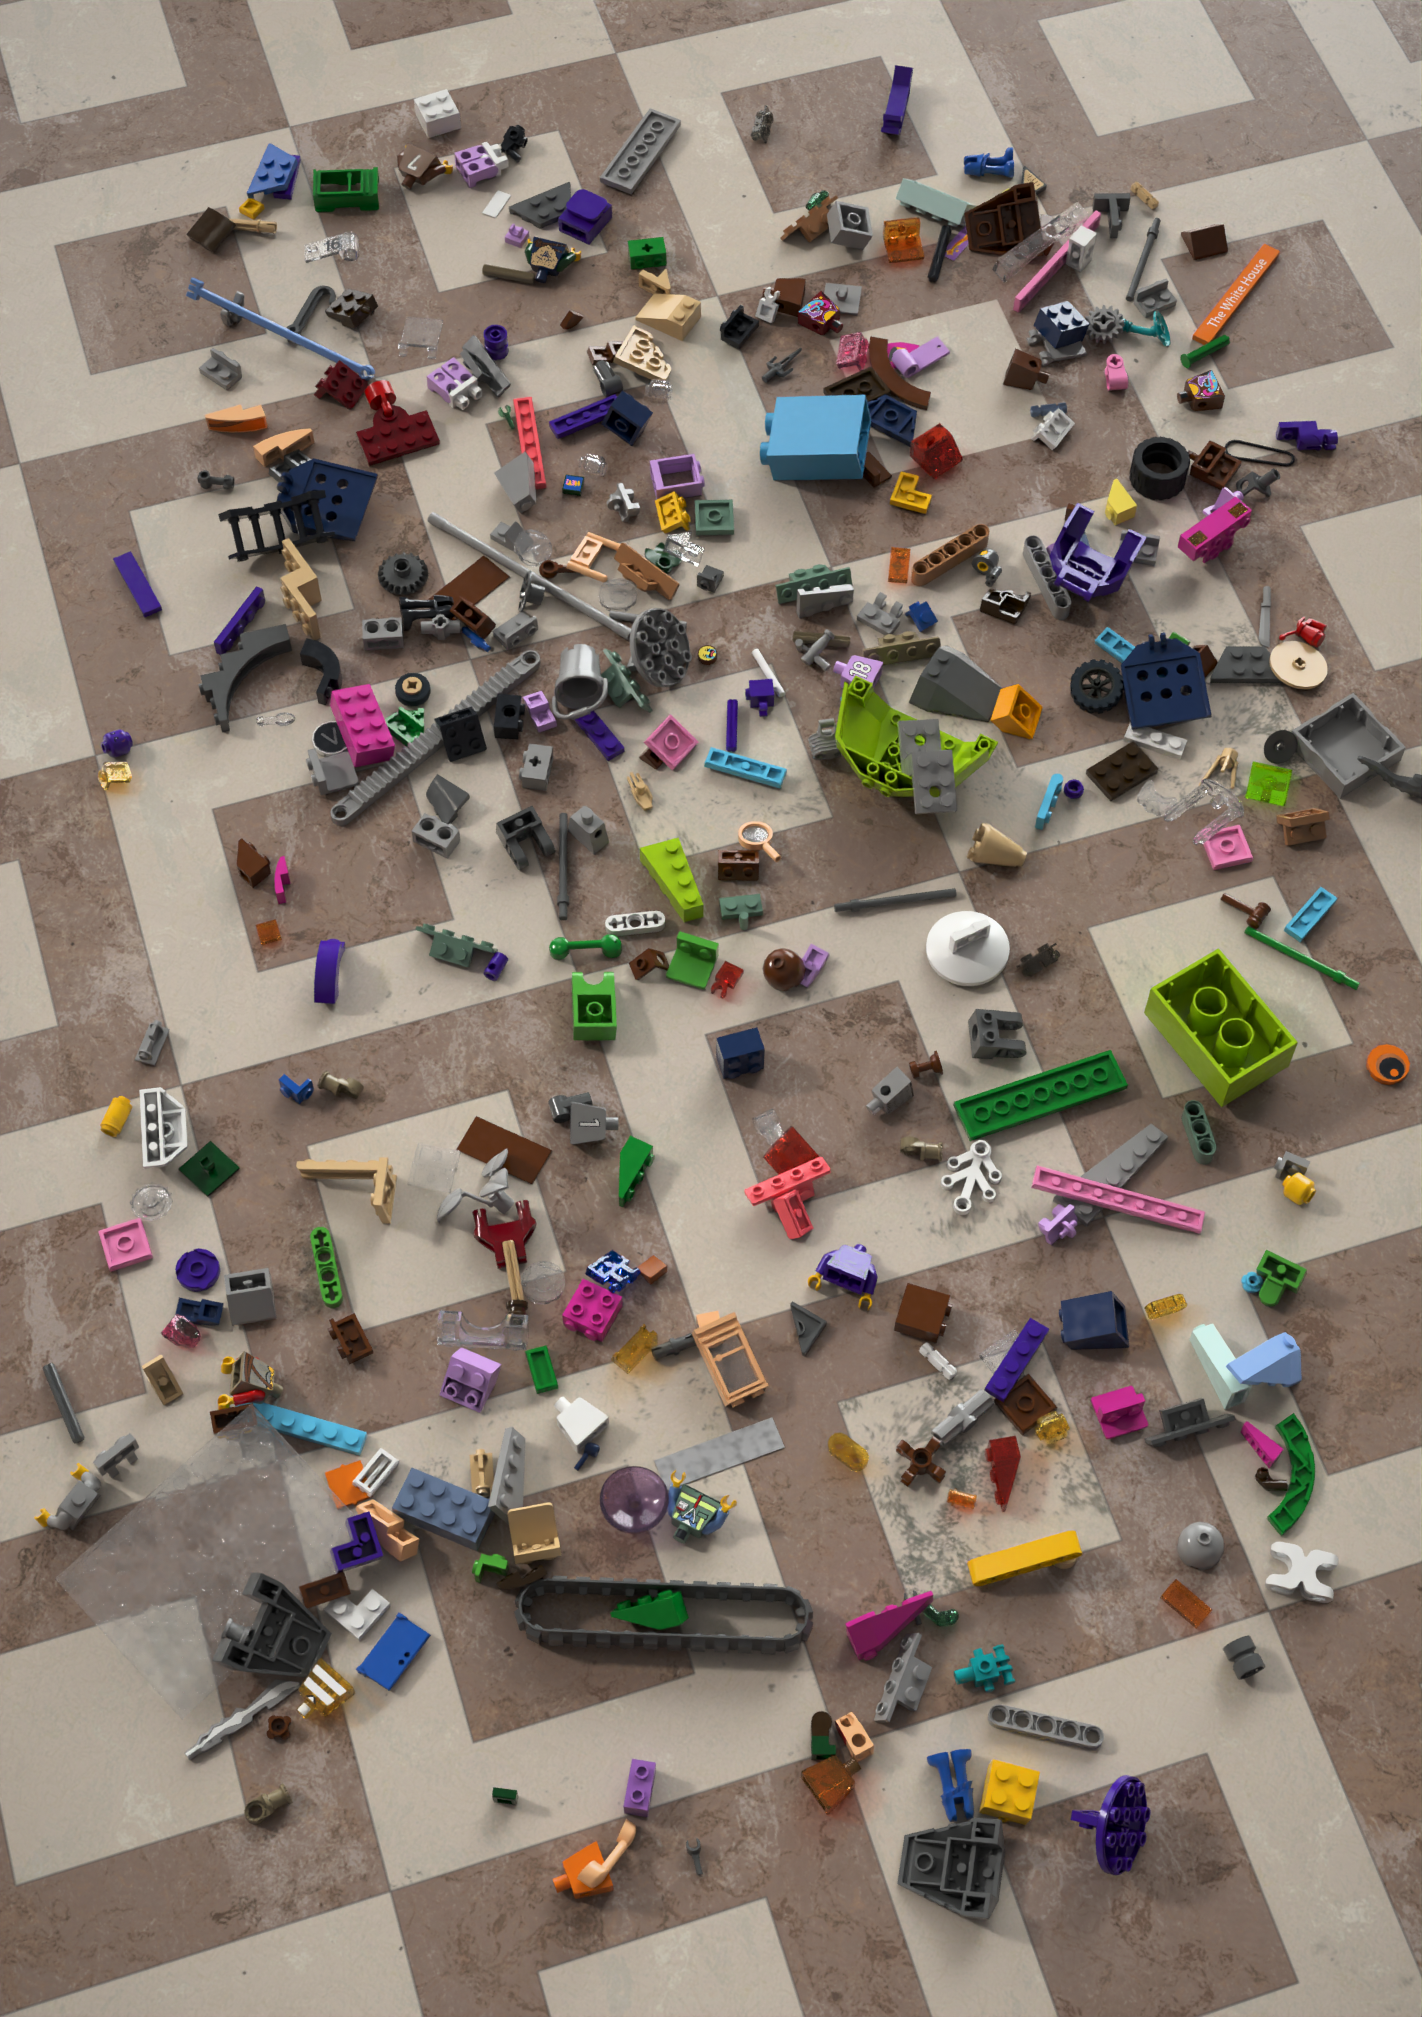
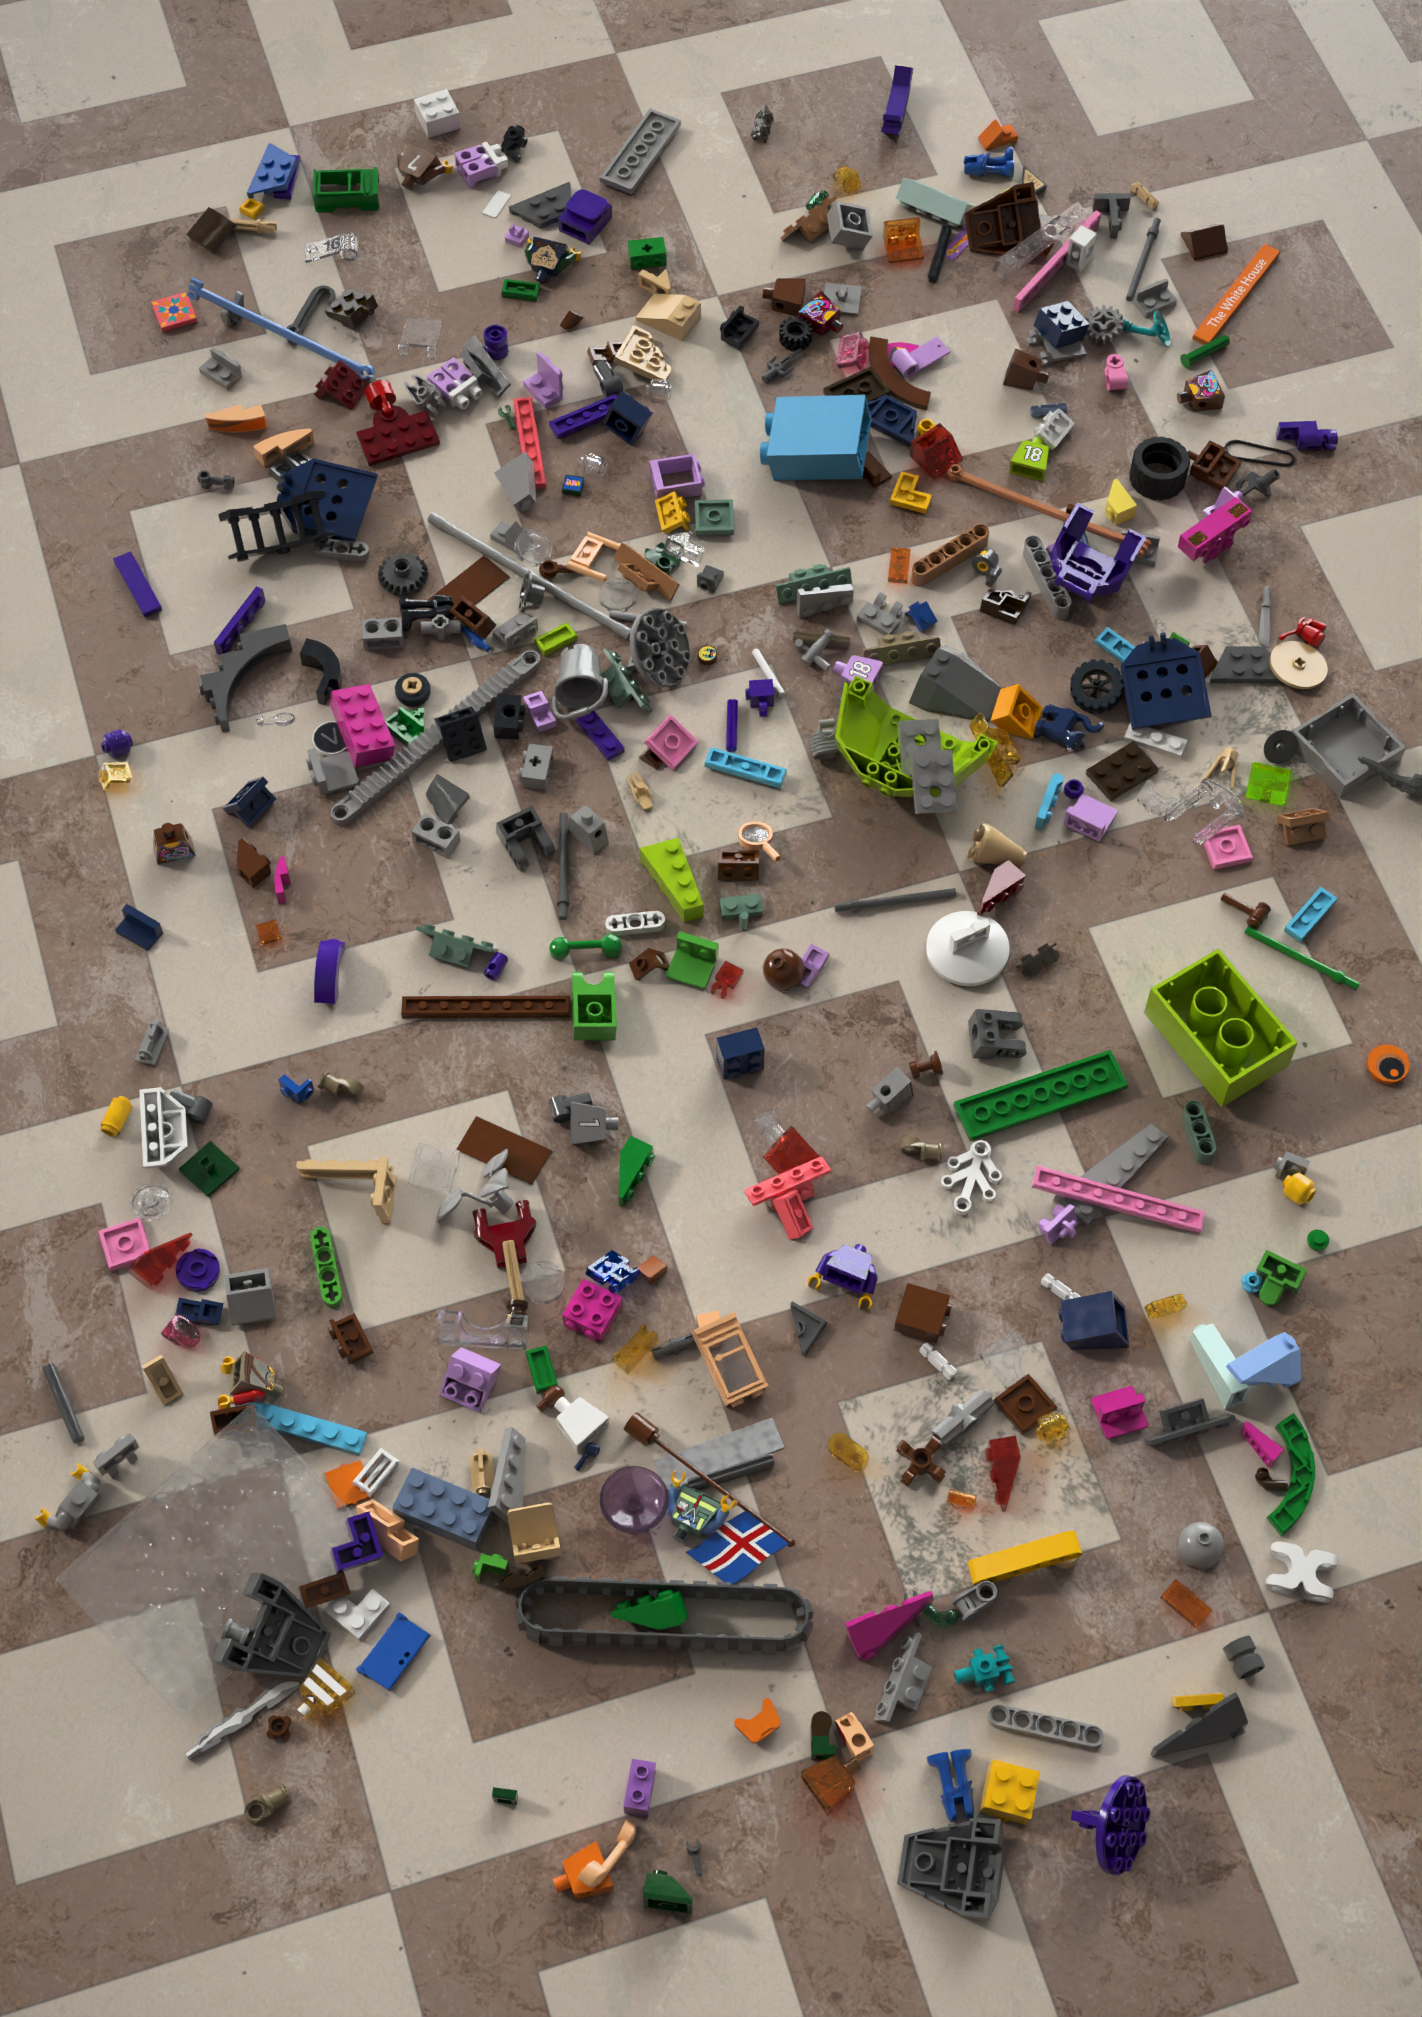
(139, 928): none -> dark blue panel
(152, 1263): none -> clear red slope
(172, 843): none -> reddish brown torso
(174, 312): none -> tile
(196, 1107): none -> dark grey piece
(250, 801): none -> dark blue bracket
(300, 589): tan bracket -> none
(347, 555): none -> light grey beam
(426, 395): none -> light grey hinge
(485, 1006): none -> reddish brown tile
(509, 274): dark tan axle -> none
(521, 291): none -> green tile
(546, 384): none -> lavender bracket
(550, 1397): none -> reddish brown cylinder
(555, 639): none -> lime tile
(621, 502): light grey hips -> none
(665, 1893): none -> dark green slope
(733, 1472): none -> dark grey axle
(740, 1542): none -> flag
(761, 1725): none -> orange piece
(767, 307): white plate -> none
(795, 325): none -> black tyre
(848, 177): none -> clear yellow bracket
(924, 426): none -> yellow plate
(956, 474): none -> nougat hinge
(972, 1603): none -> light grey piece
(997, 136): none -> orange slope
(1003, 883): none -> slope
(1004, 753): none -> clear yellow bracket
(1016, 1360): dark purple plate -> none
(1030, 460): none -> lime torso
(1058, 1287): none -> white axle
(1061, 728): none -> dark blue animal
(1089, 817): none -> lavender bracket
(1187, 1702): none -> yellow plate
(1222, 1722): none -> dark grey wedge
(1317, 1240): none -> green plate

